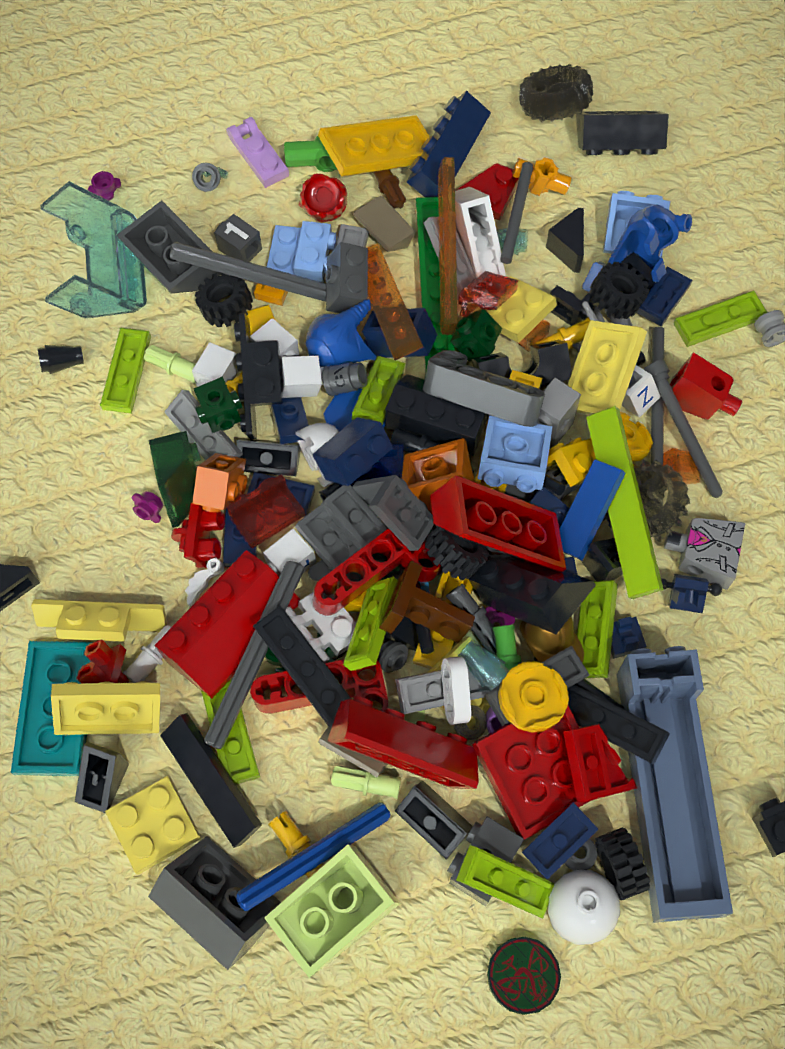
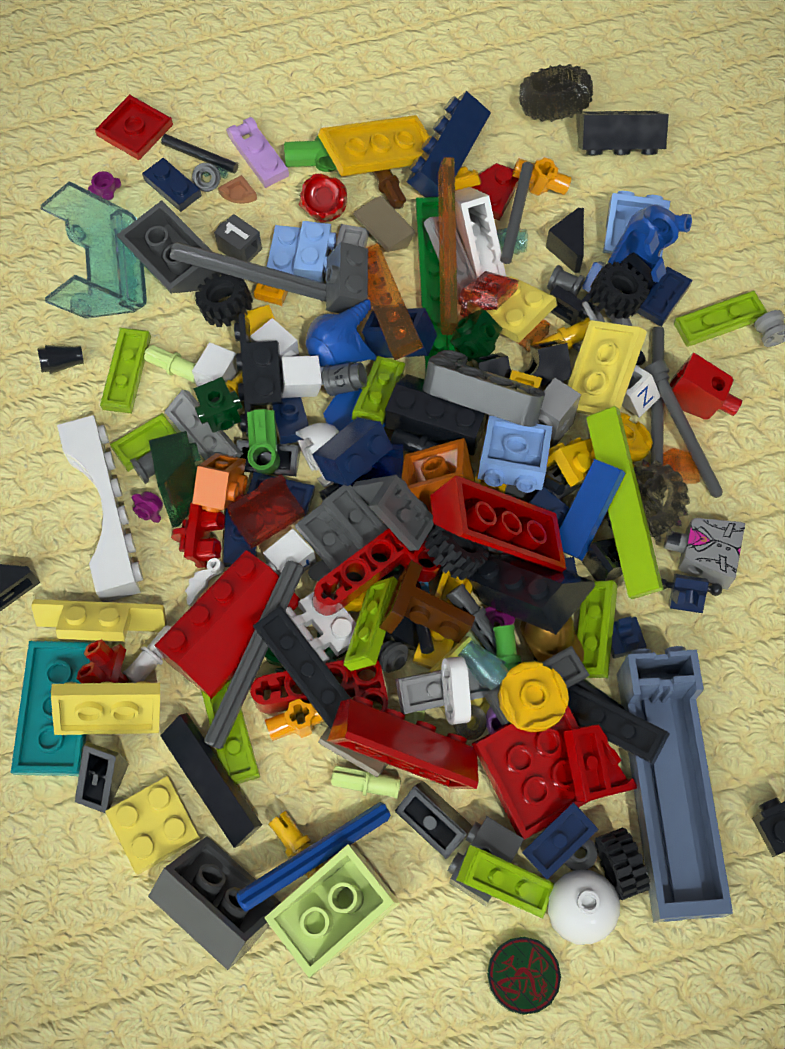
(112, 563): none -> white arch
(134, 127): none -> red tile
(137, 442): none -> lime tile
(144, 467): none -> dark grey bush
(171, 184): none -> dark blue plate
(199, 153): none -> black bar
(238, 191): none -> nougat tile
(262, 439): none -> bright green piece
(286, 723): none -> light orange axle
(466, 178): none -> yellow tile
(565, 280): none -> dark grey bush

